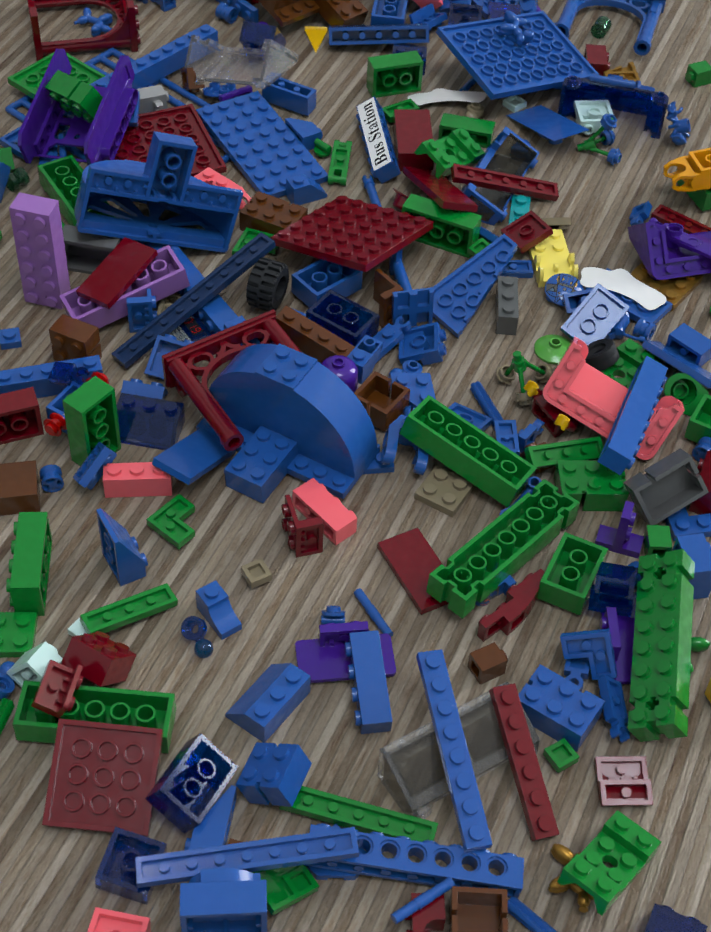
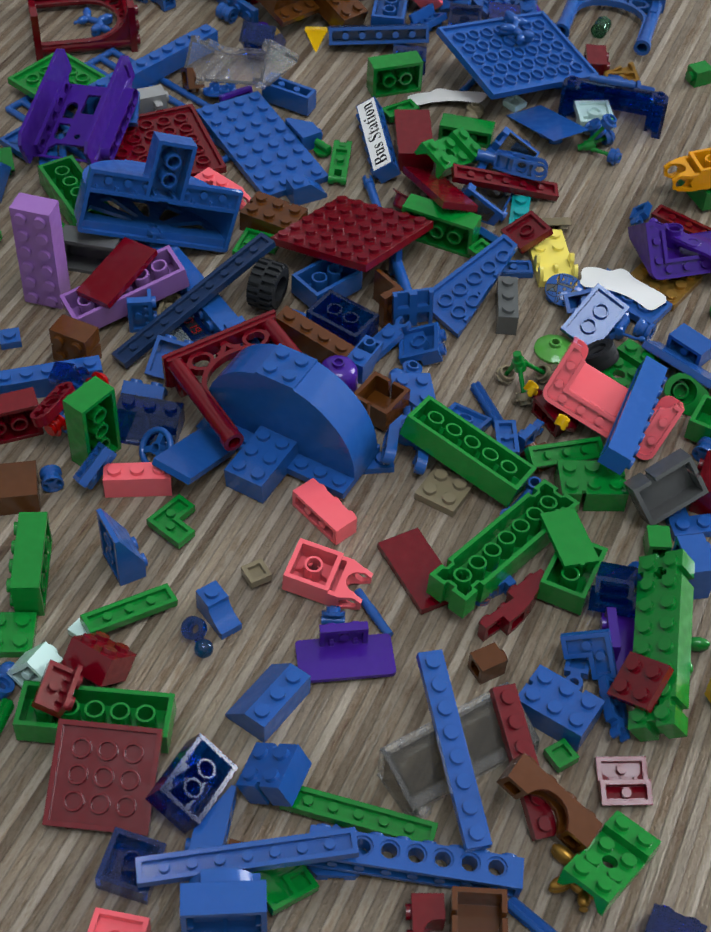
(17, 178): clear green wheel -> none
(51, 405): none -> dark red beam
(74, 95): green piece -> none
(156, 447): none -> blue piece
(304, 535): dark red bracket -> none
(324, 575): none -> coral brick
(370, 682): blue brick -> none
(422, 900): blue piece -> none
(507, 162): none -> blue piece
(569, 538): none -> green piece
(574, 822): none -> reddish brown arch
(593, 125): none -> blue wheel
(621, 539): dark purple bracket -> none
(640, 681): none -> dark red plate
(681, 127): blue animal -> none

